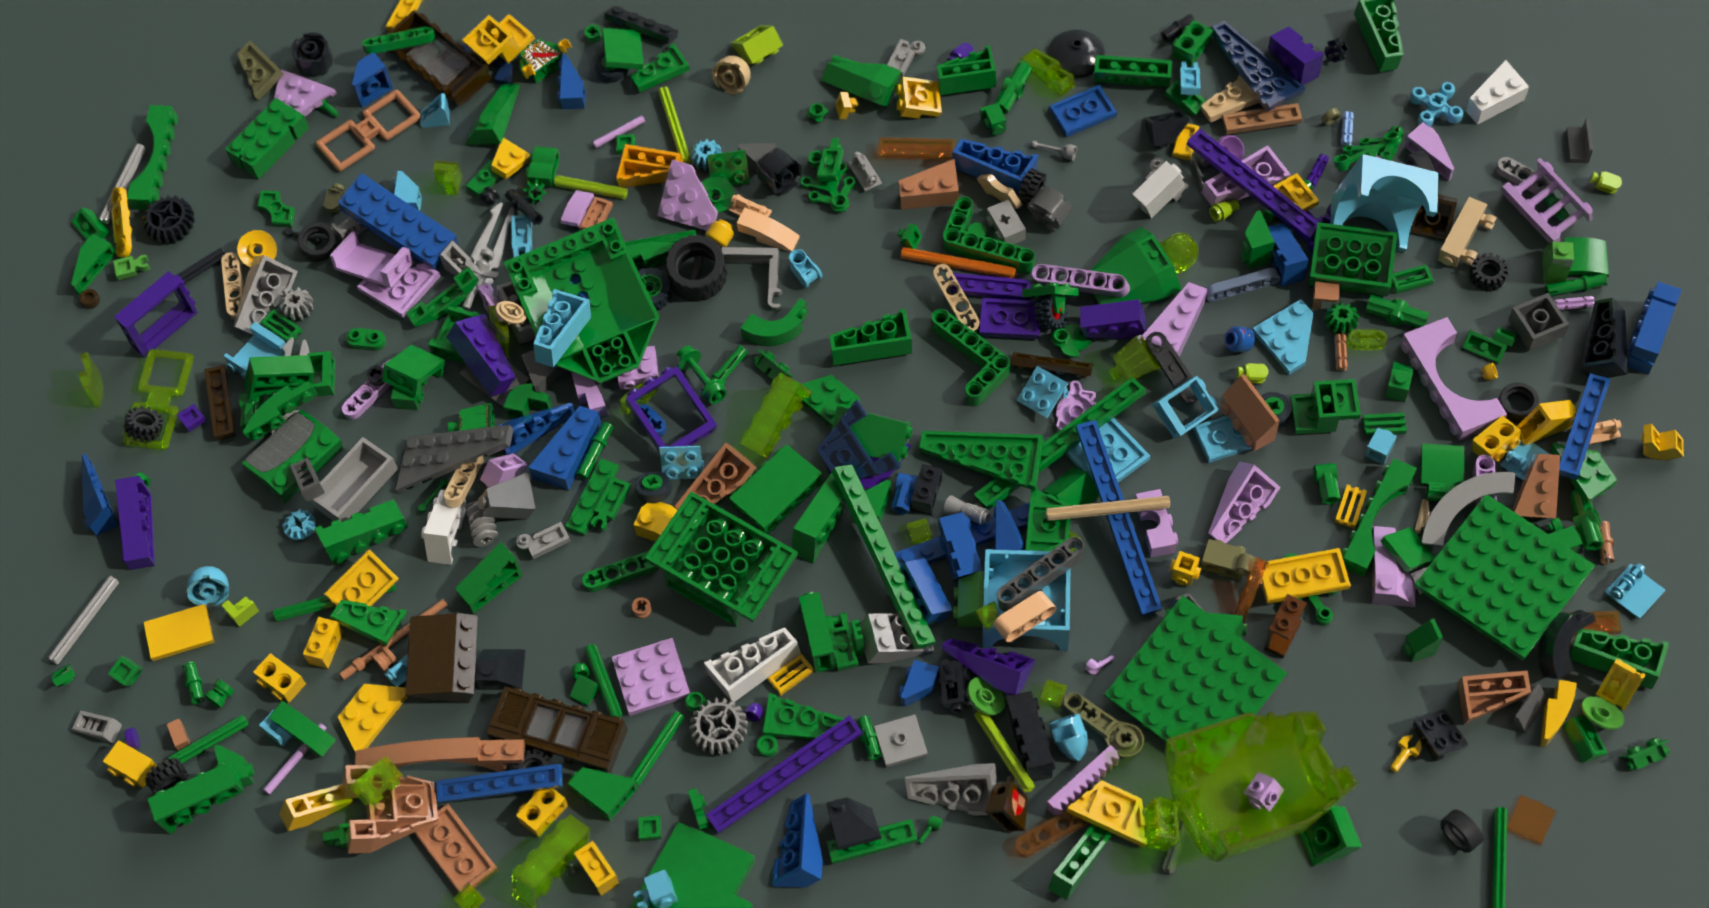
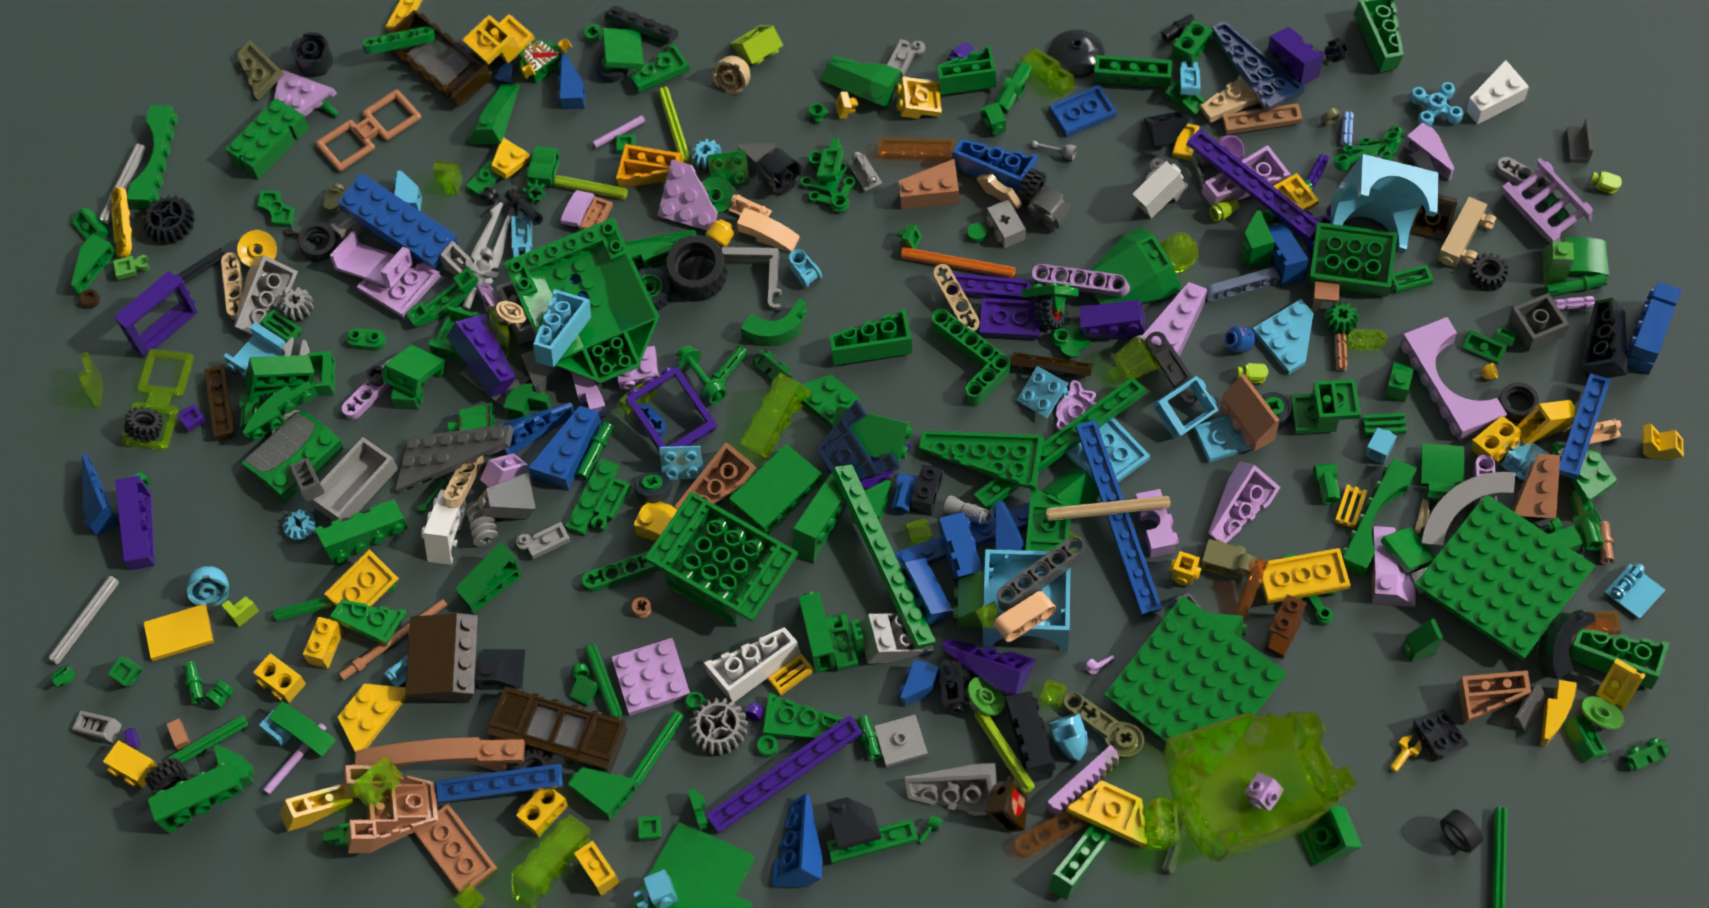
(371, 79): blue slope -> none
(384, 658): nougat wheel -> none
(436, 113): medium azure slope -> none
(980, 243): green beam -> none
(1397, 312): green piece -> none
(1531, 819): clear orange piece -> none

